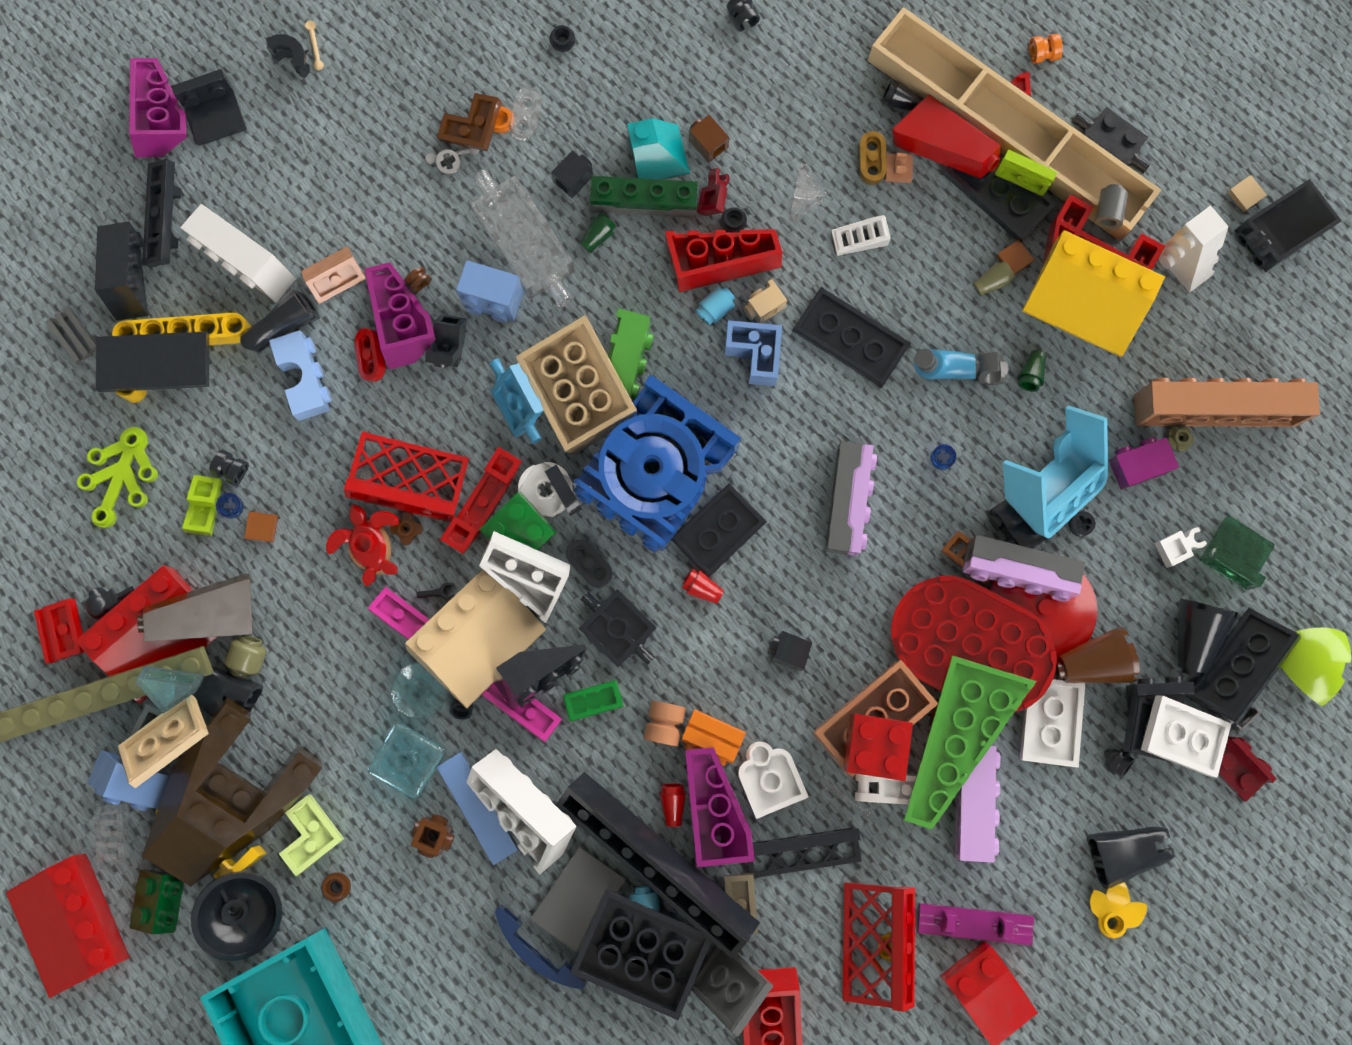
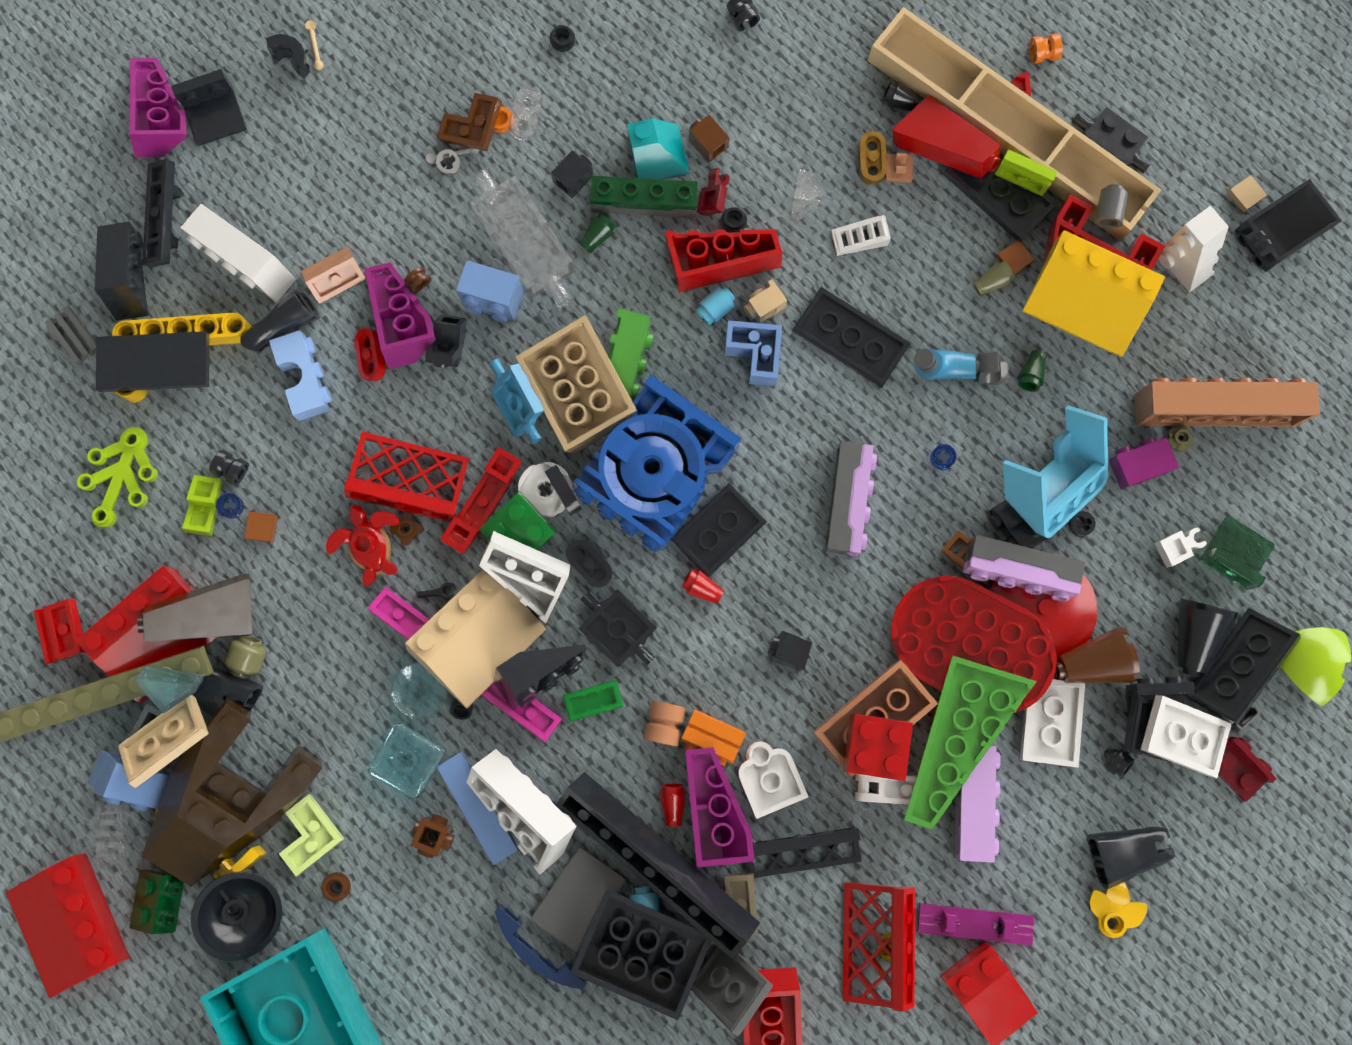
(103, 601): black piece -> none

